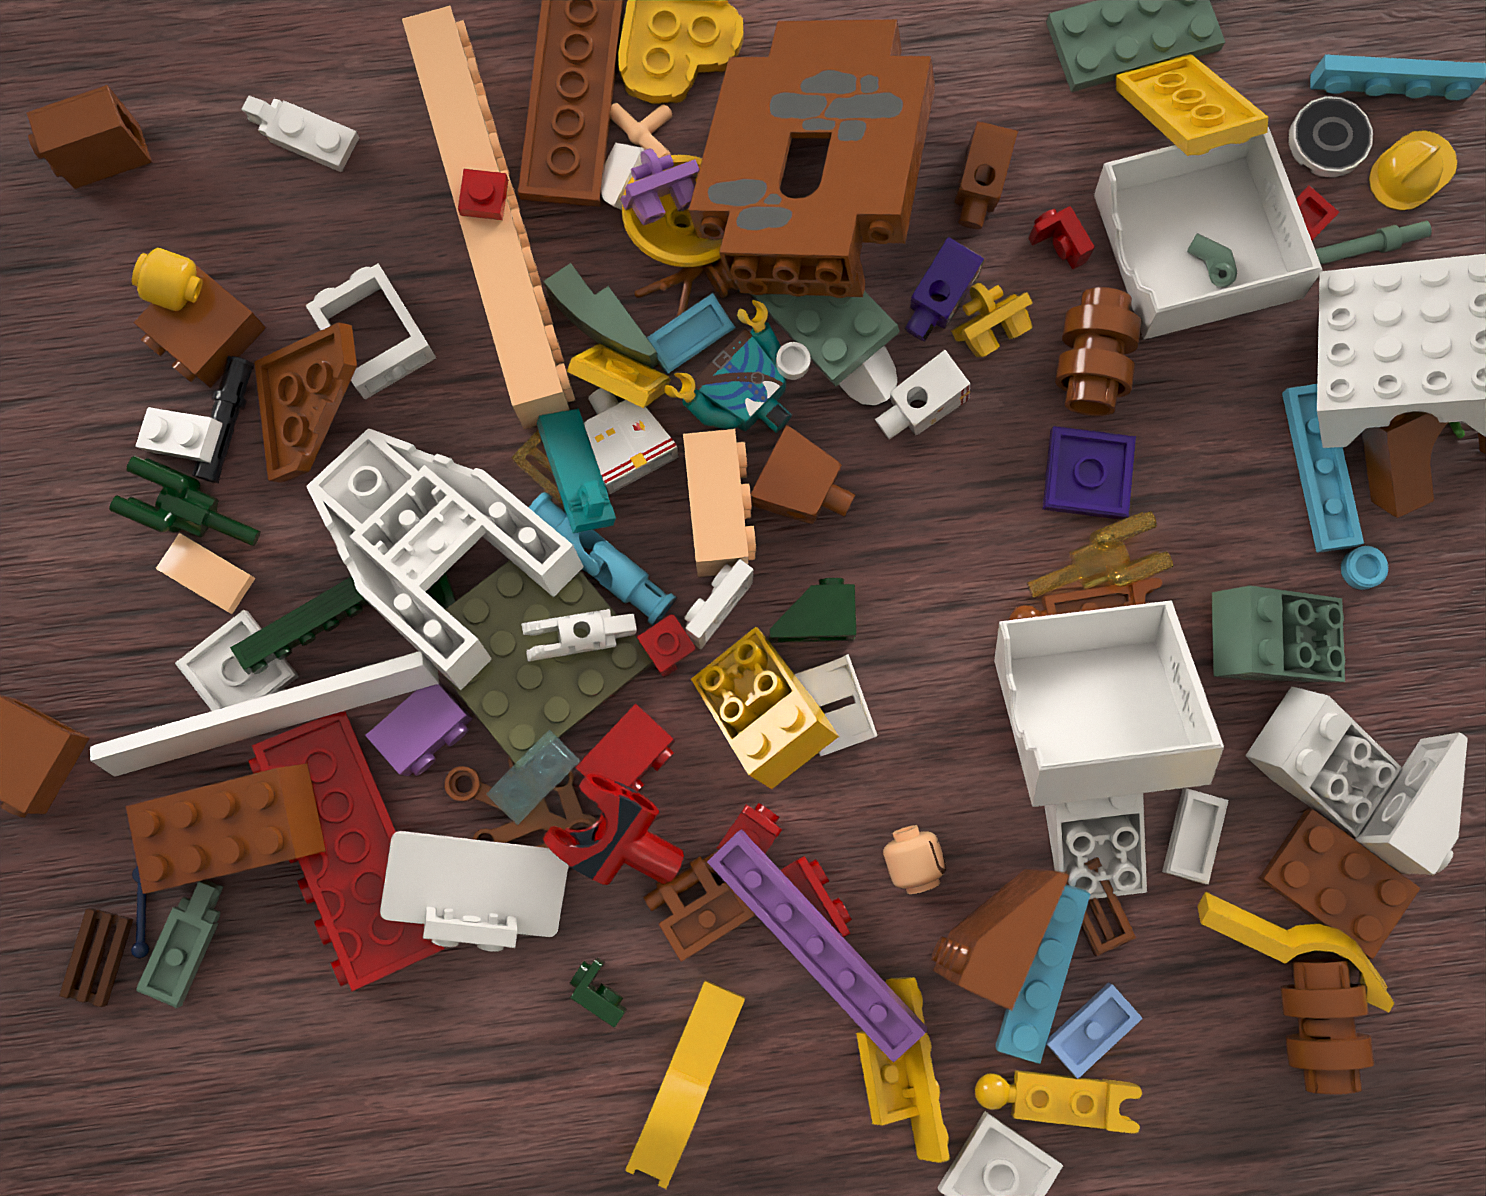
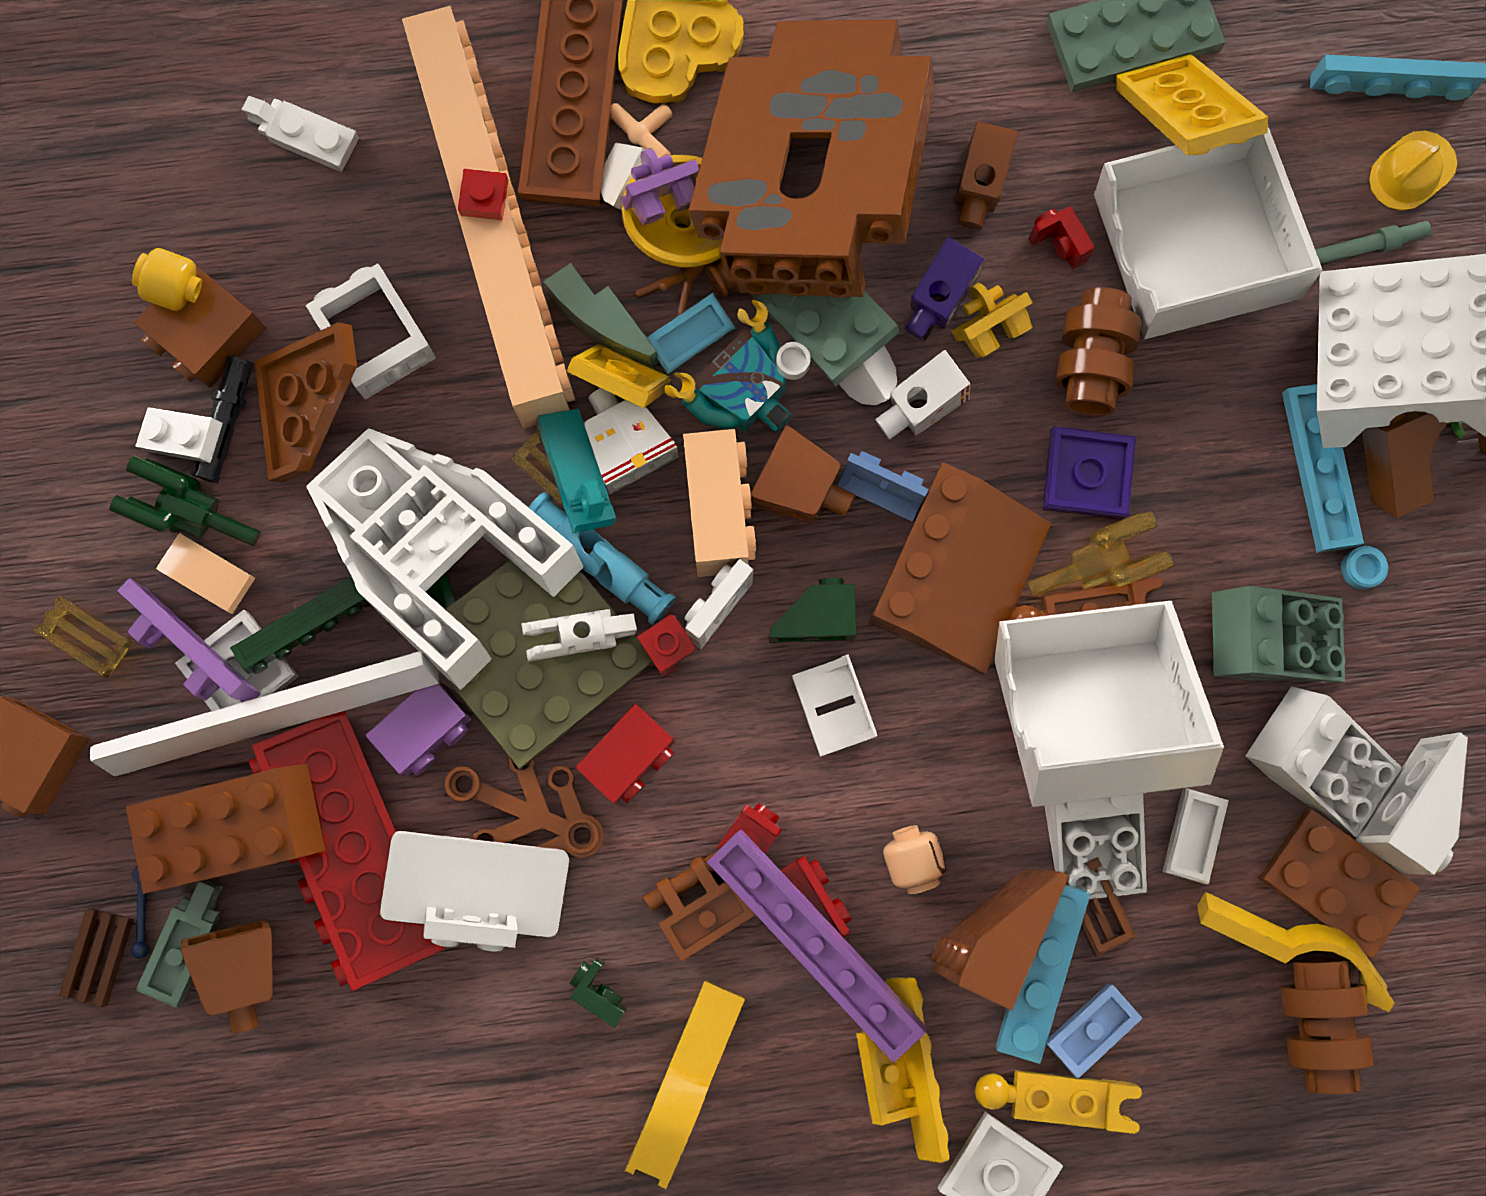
(55, 618): none -> clear yellow tile
(88, 137): dark orange piece -> none
(160, 621): none -> medium lavender hinge
(232, 971): none -> dark orange torso
(533, 777): clear light blue slope -> none
(617, 836): red connector -> none
(763, 709): yellow slope -> none
(894, 493): none -> medium blue piece
(961, 569): none -> dark orange slope
(1218, 260): sand green arm -> none
(1315, 211): red plate -> none
(1330, 136): black tile -> none

